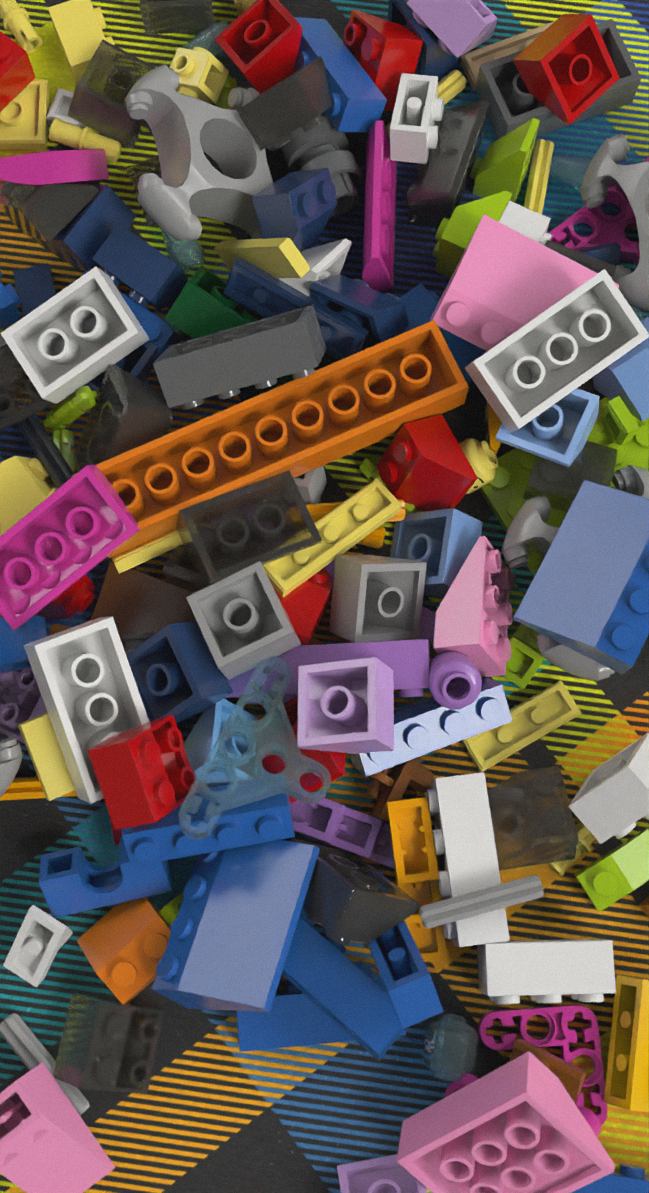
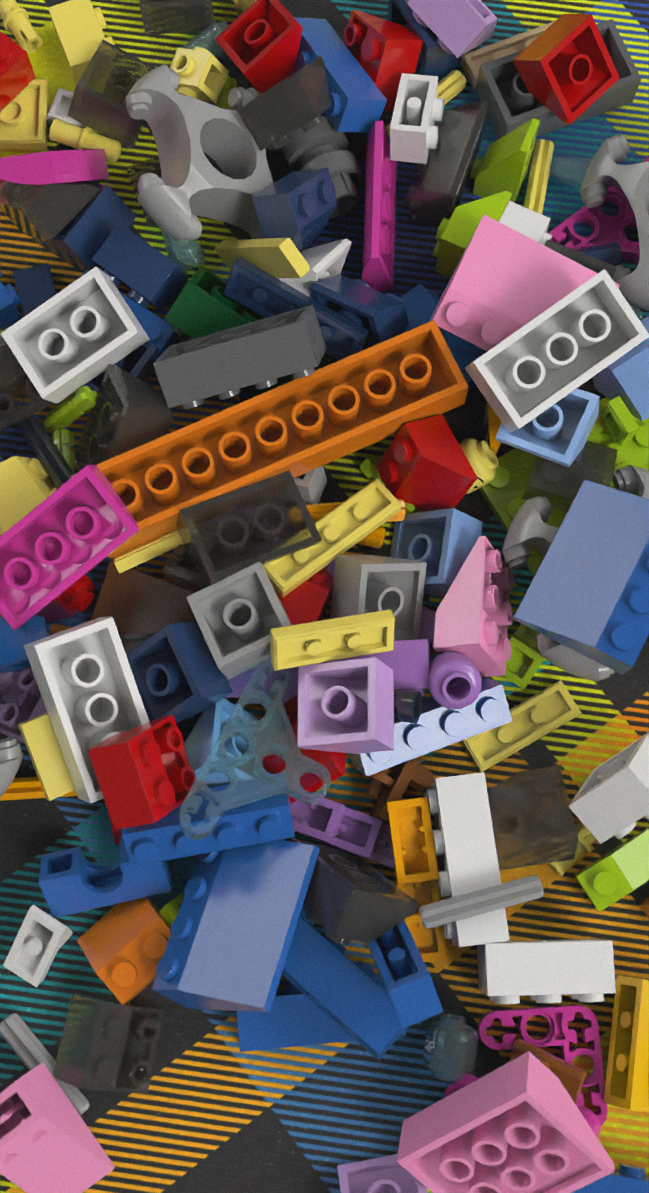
(332, 639): none -> light yellow tile
(407, 705): none -> black hinge

